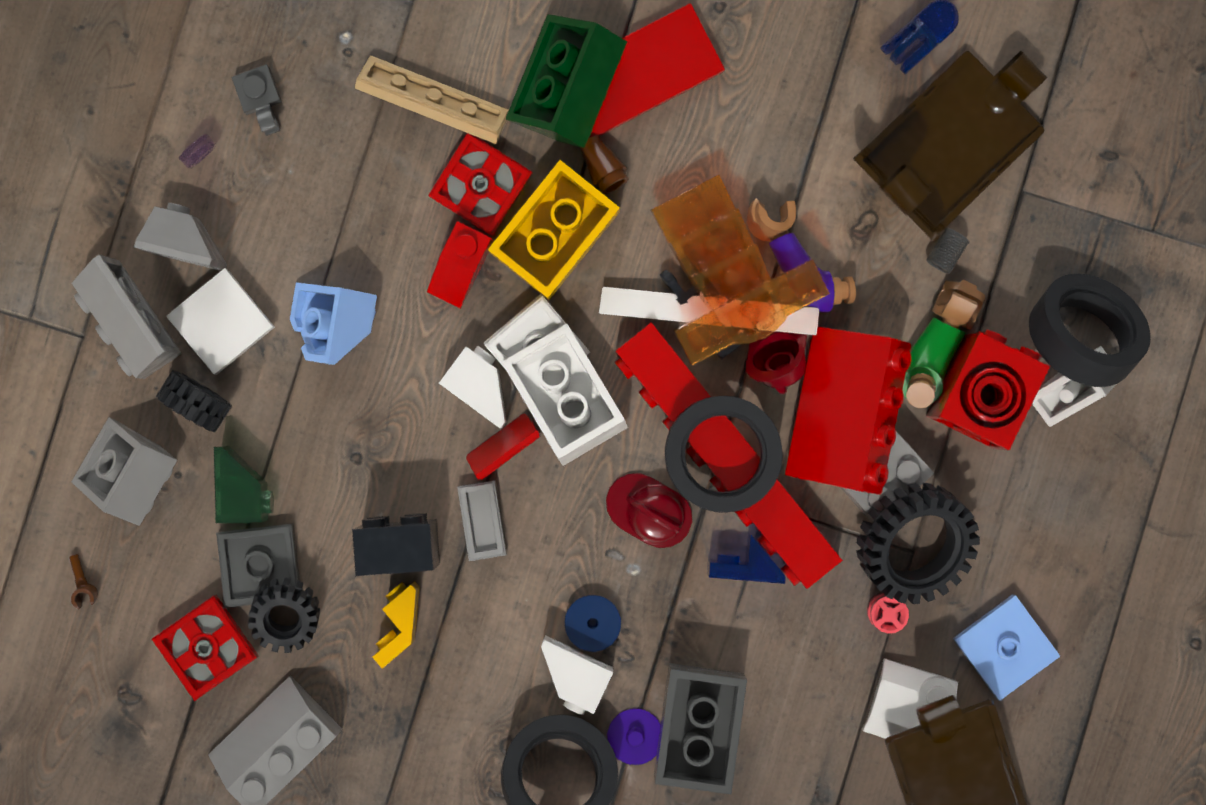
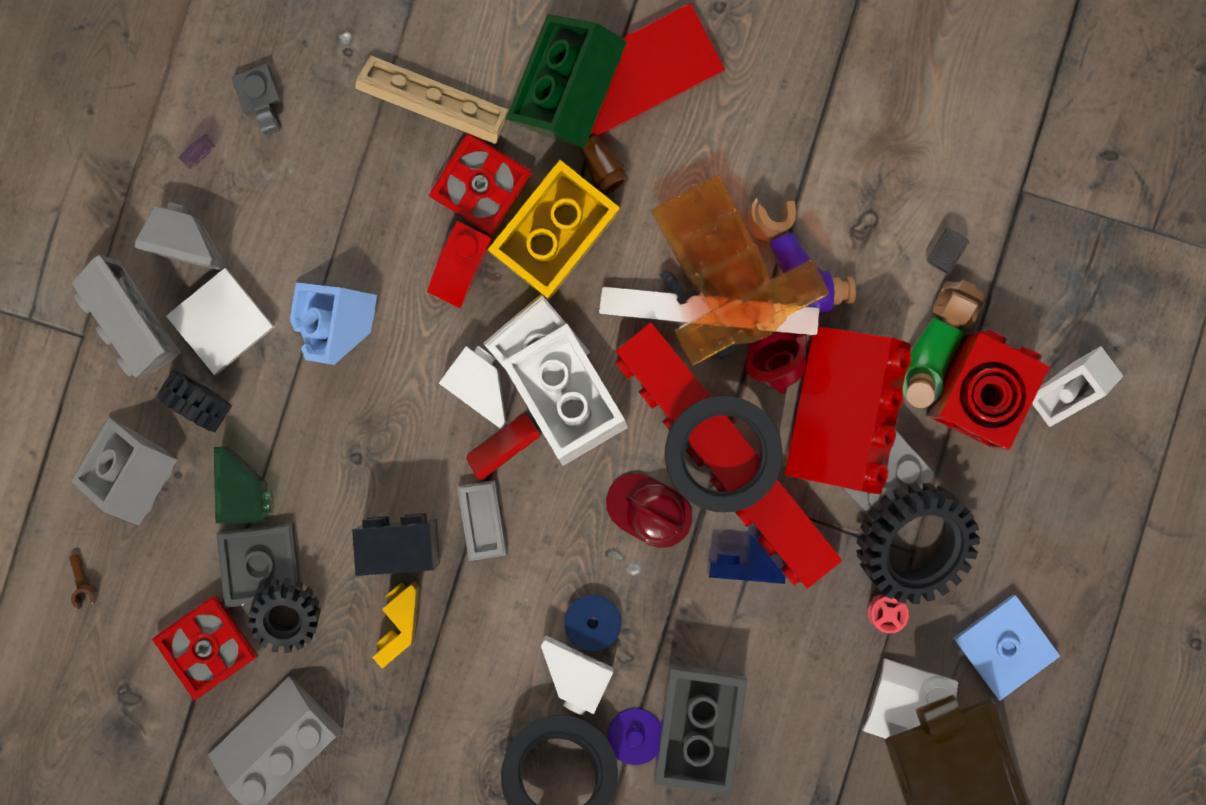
(922, 34): clear blue arm -> none
(954, 140): dark brown panel -> none
(1071, 356): black tyre -> none

